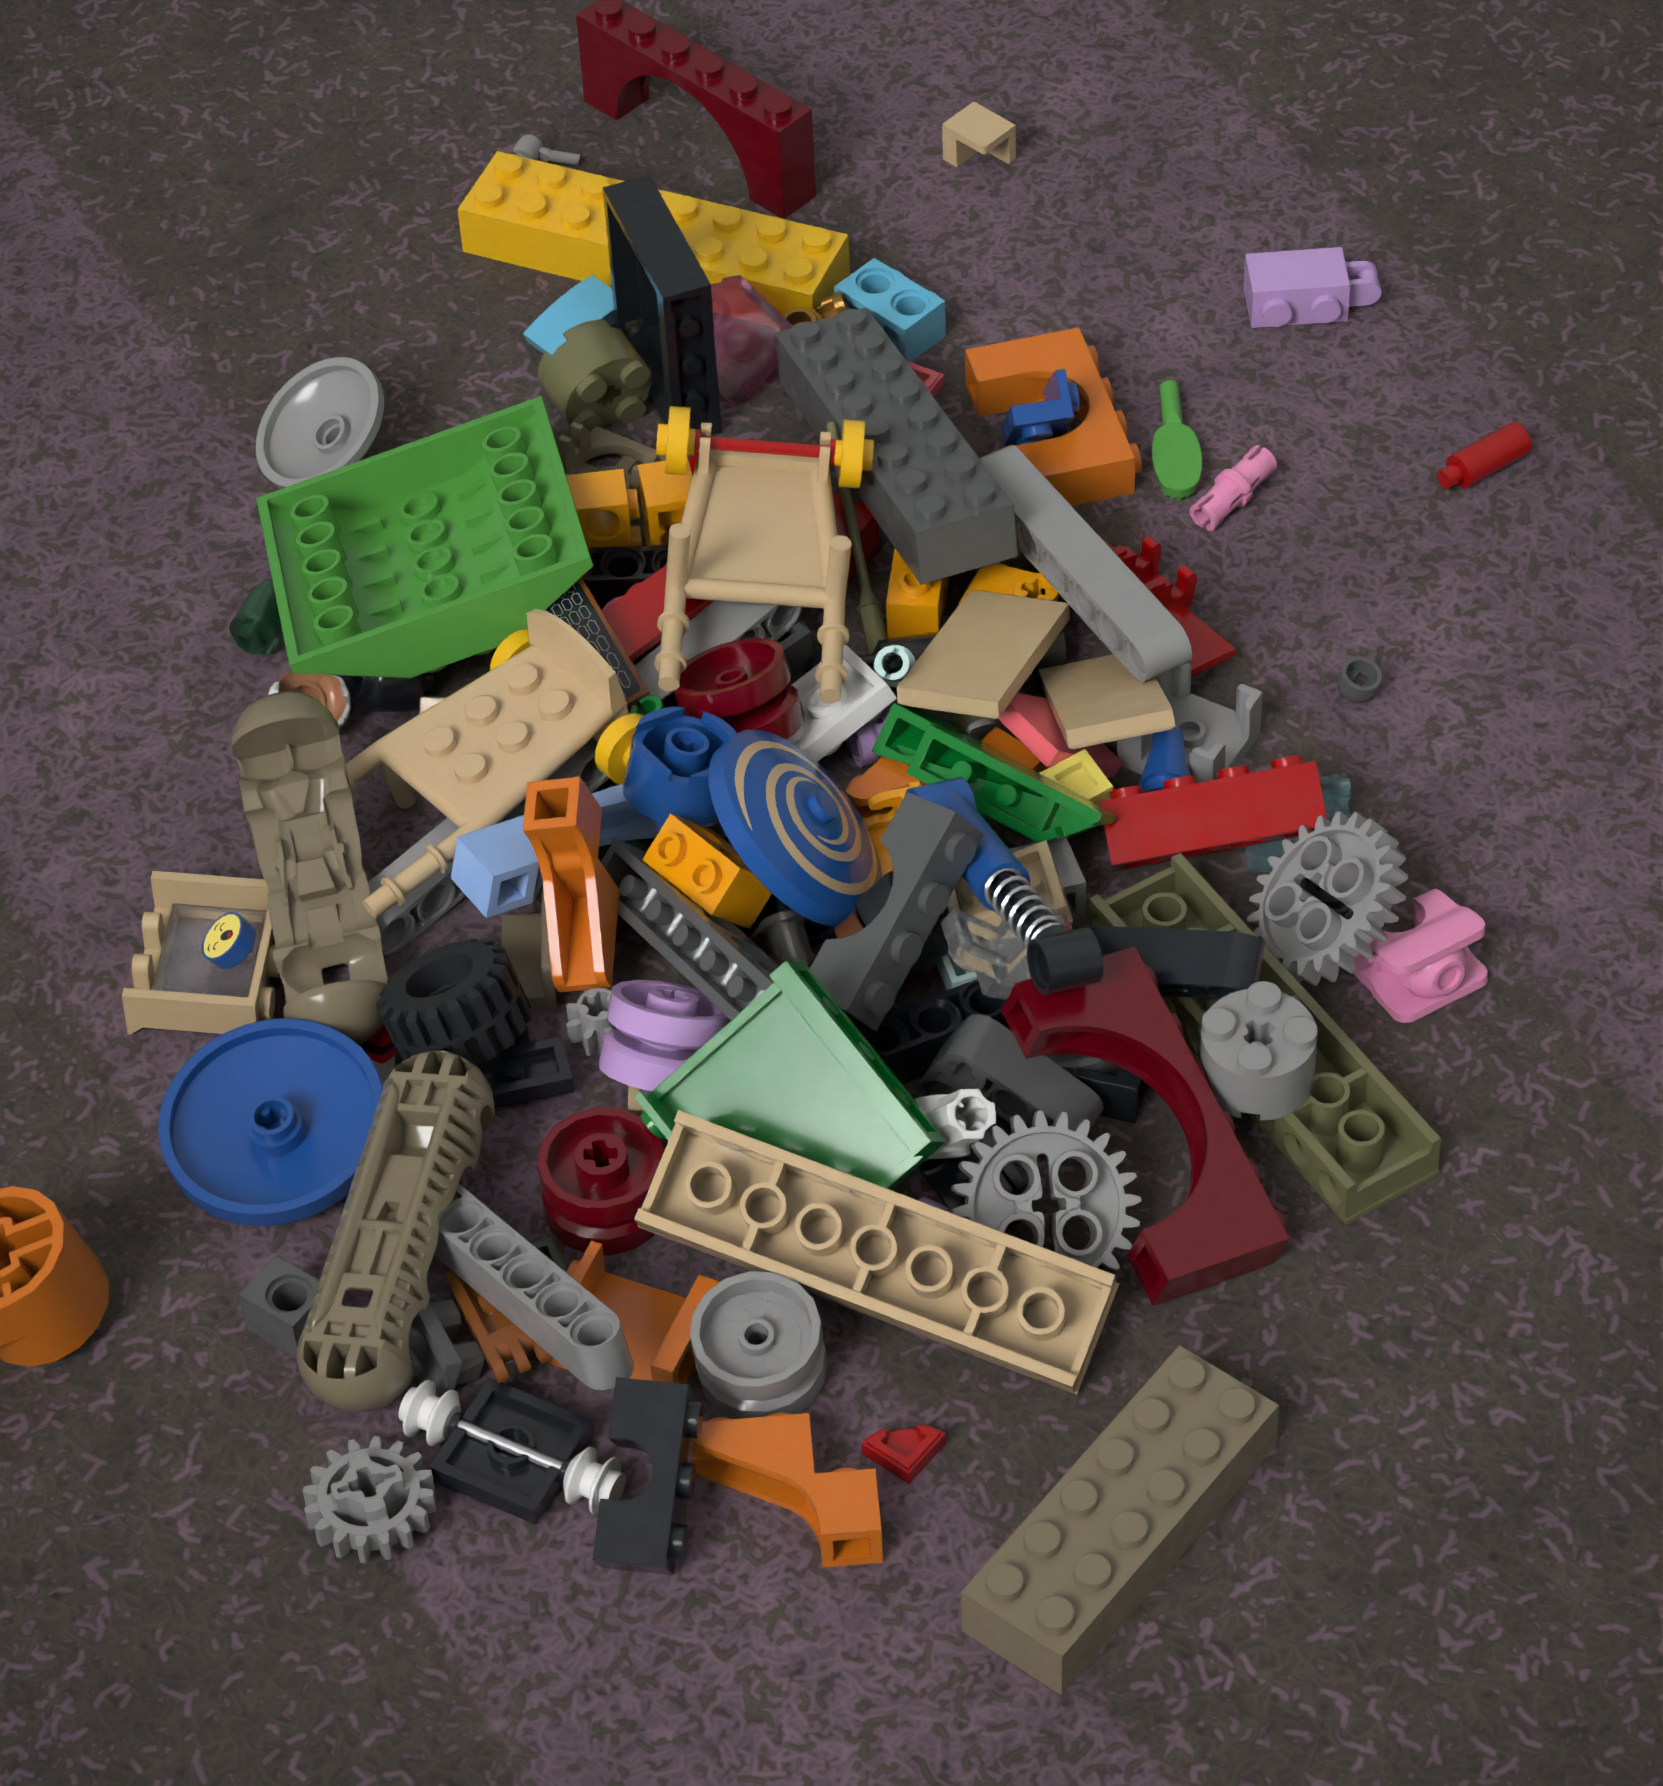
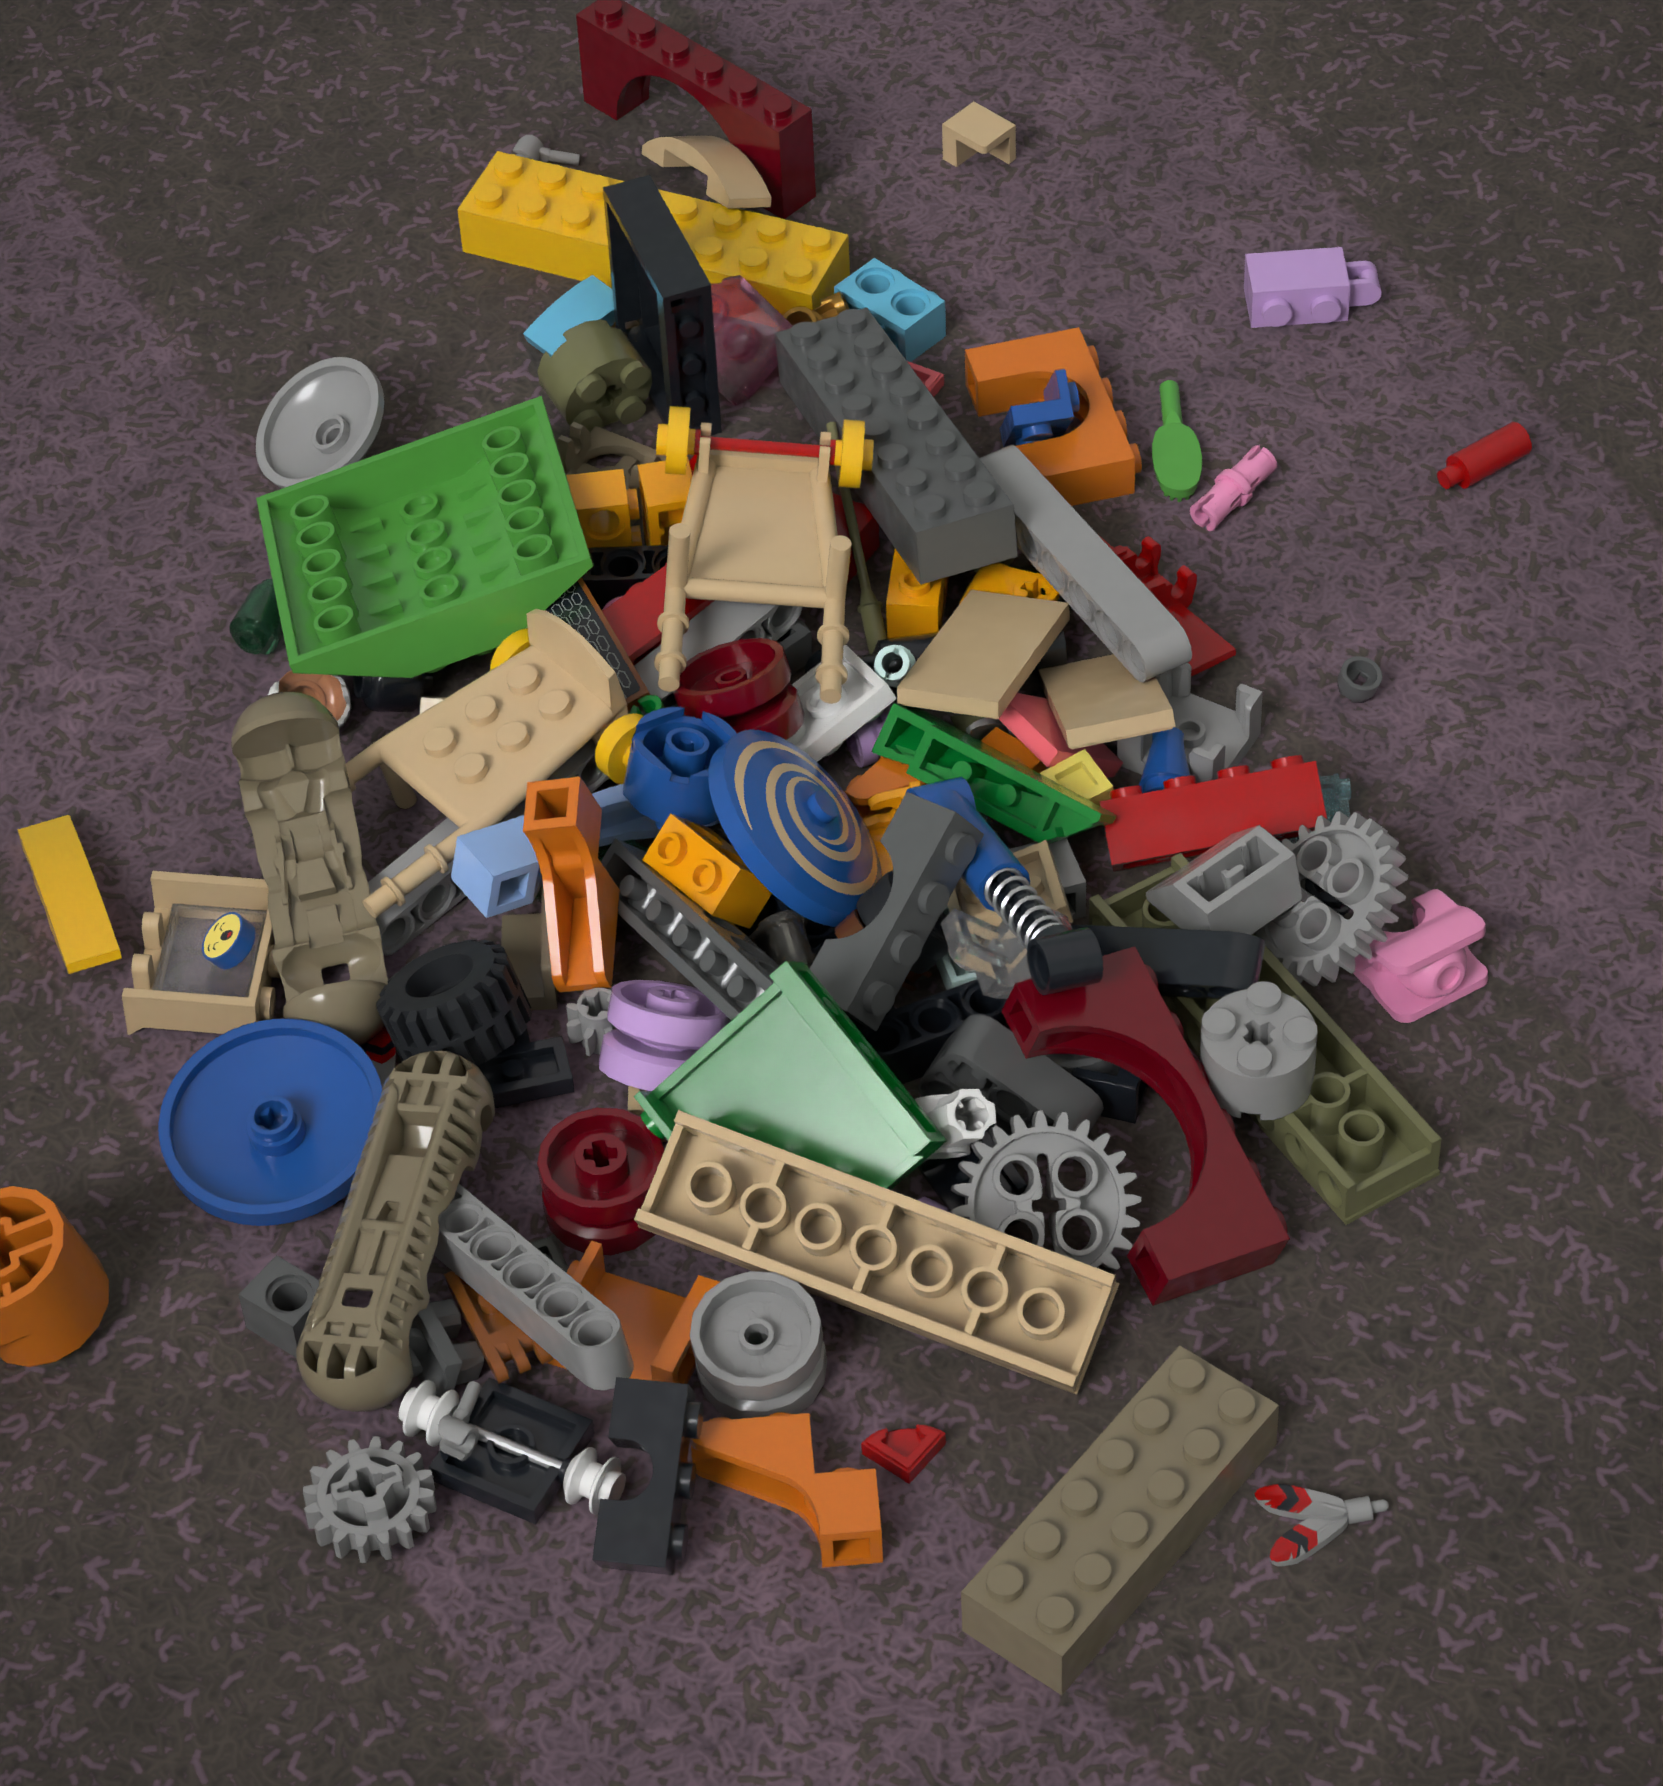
(69, 894): none -> yellow slope
(458, 1436): none -> light grey hand
(730, 173): none -> tan slope
(1232, 885): none -> light grey slope
(1323, 1517): none -> piece

